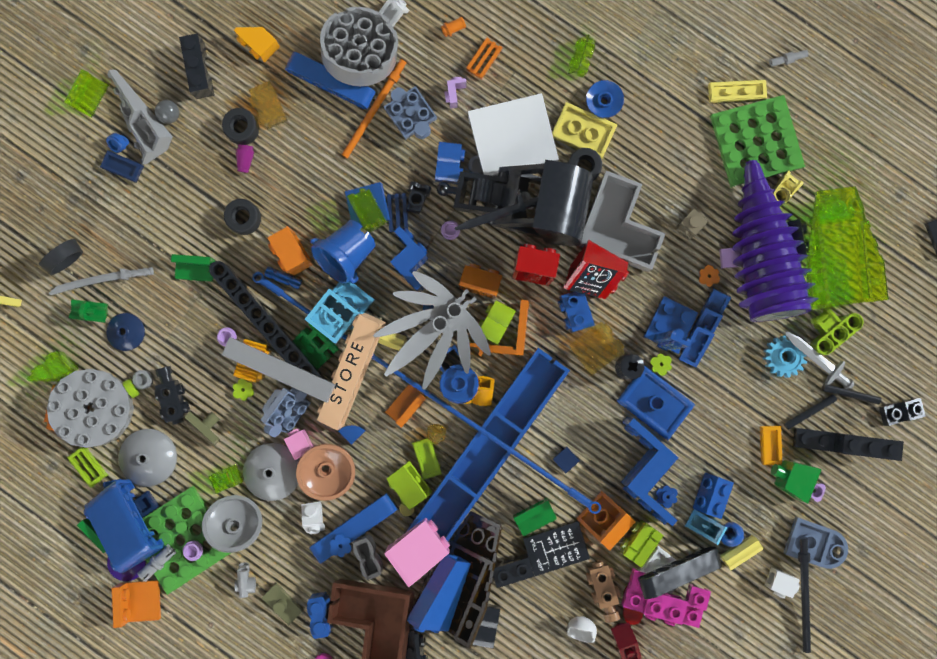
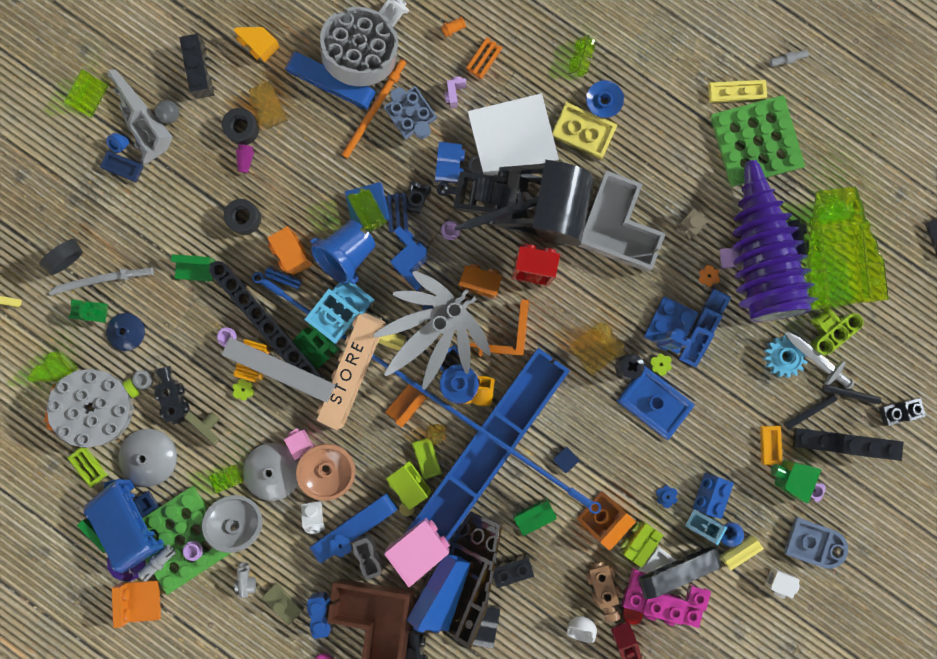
(283, 410): sand blue piece -> none
(351, 433): blue tile -> none
(497, 321): lime brick -> none
(556, 548): black tile -> none
(576, 311): blue brick -> none
(589, 155): black tyre -> none
(595, 272): red slope -> none
(648, 470): blue bracket -> none
(787, 187): light yellow piece -> none
(804, 559): black bar -> none

